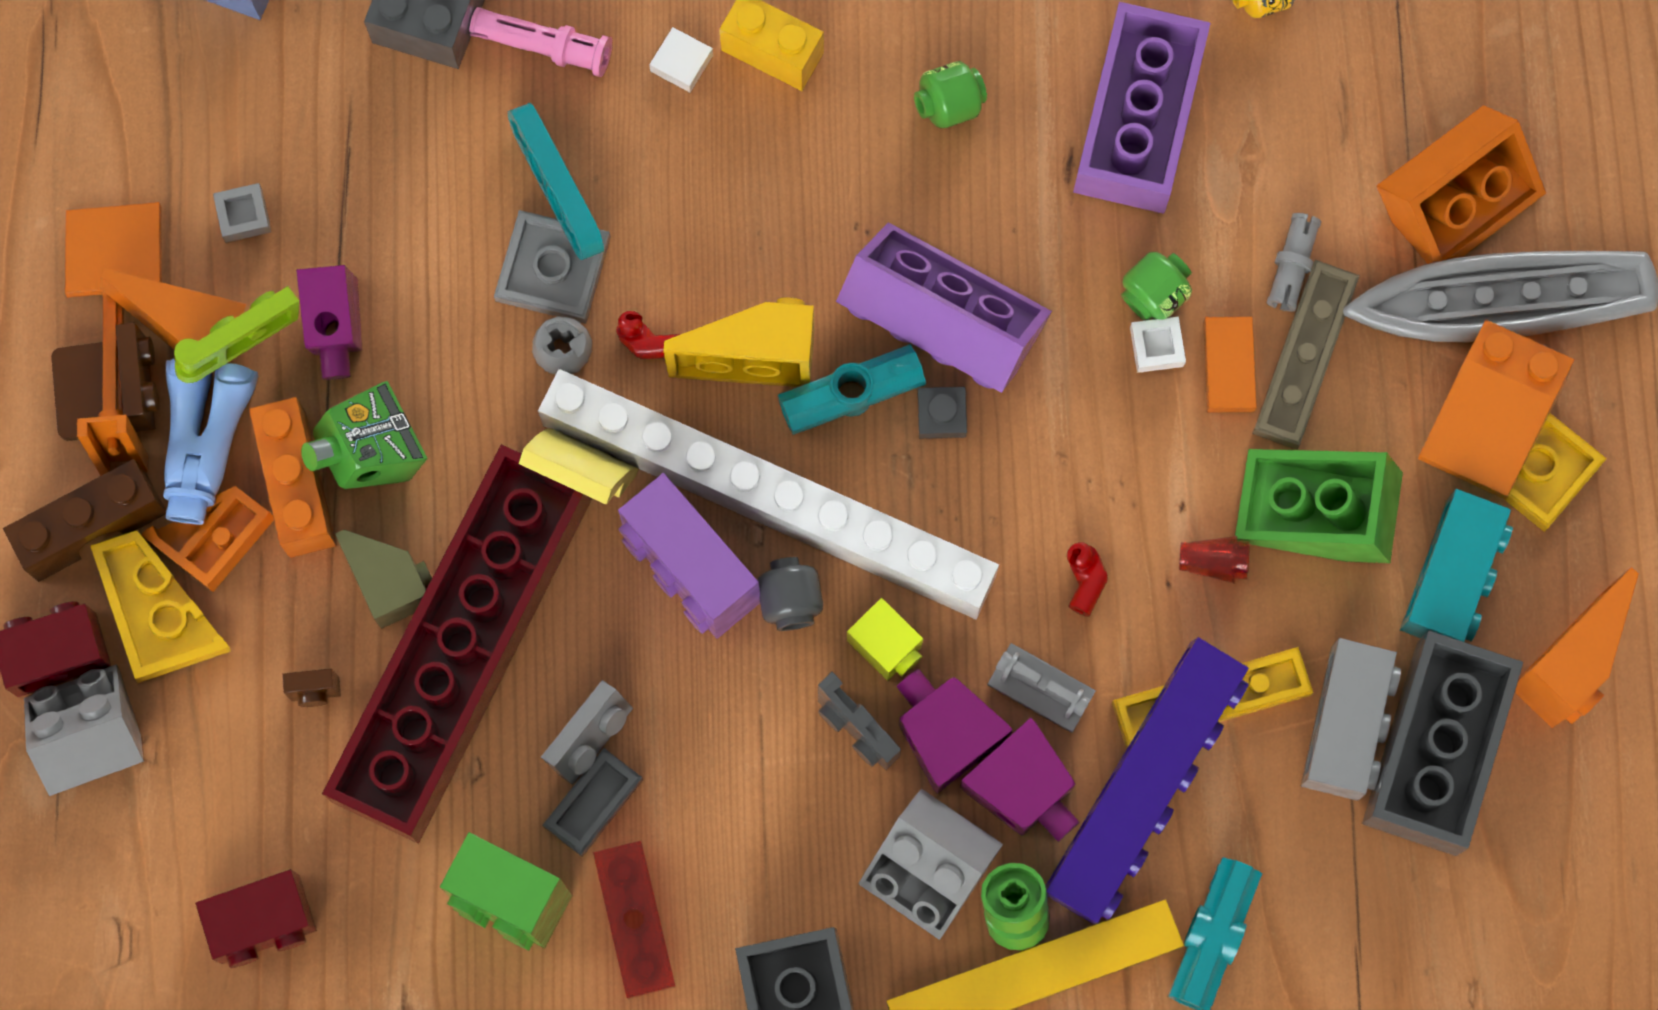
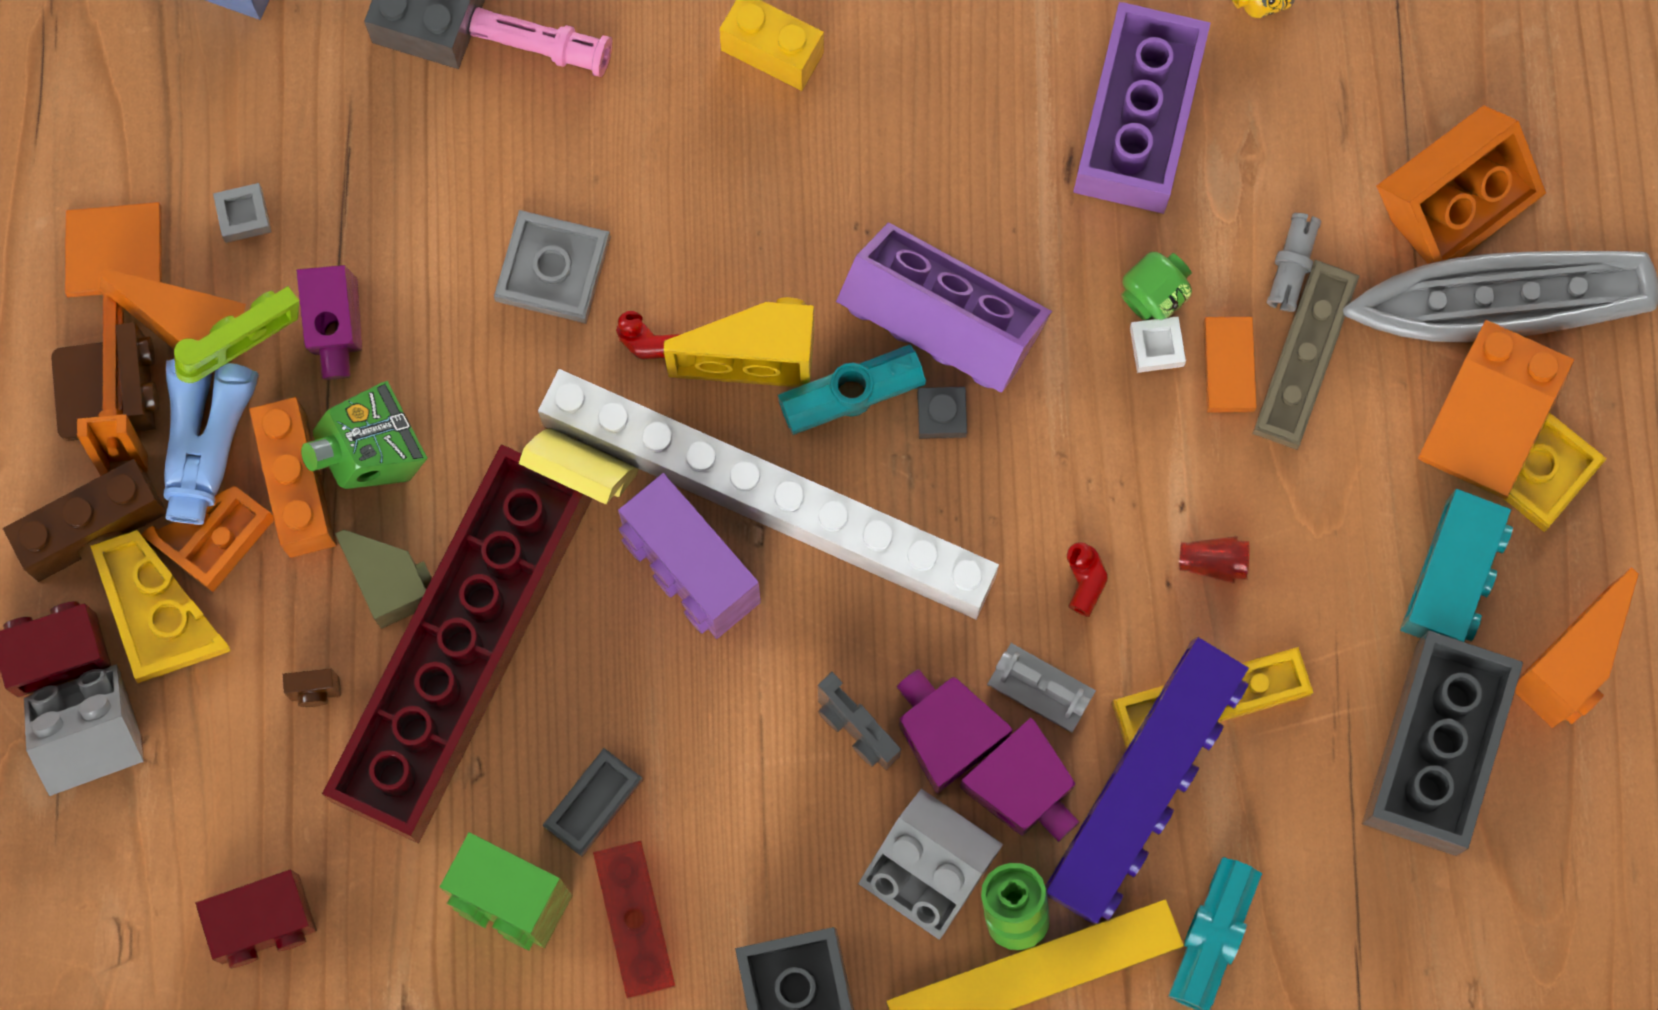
(555, 181): teal beam -> none
(569, 332): light grey piece -> none
(587, 732): light grey plate -> none
(681, 59): white tile -> none
(790, 594): dark grey head -> none
(886, 640): neon yellow brick -> none
(950, 94): bright green head -> none
(1321, 503): bright green slope -> none
(1351, 720): light grey brick -> none

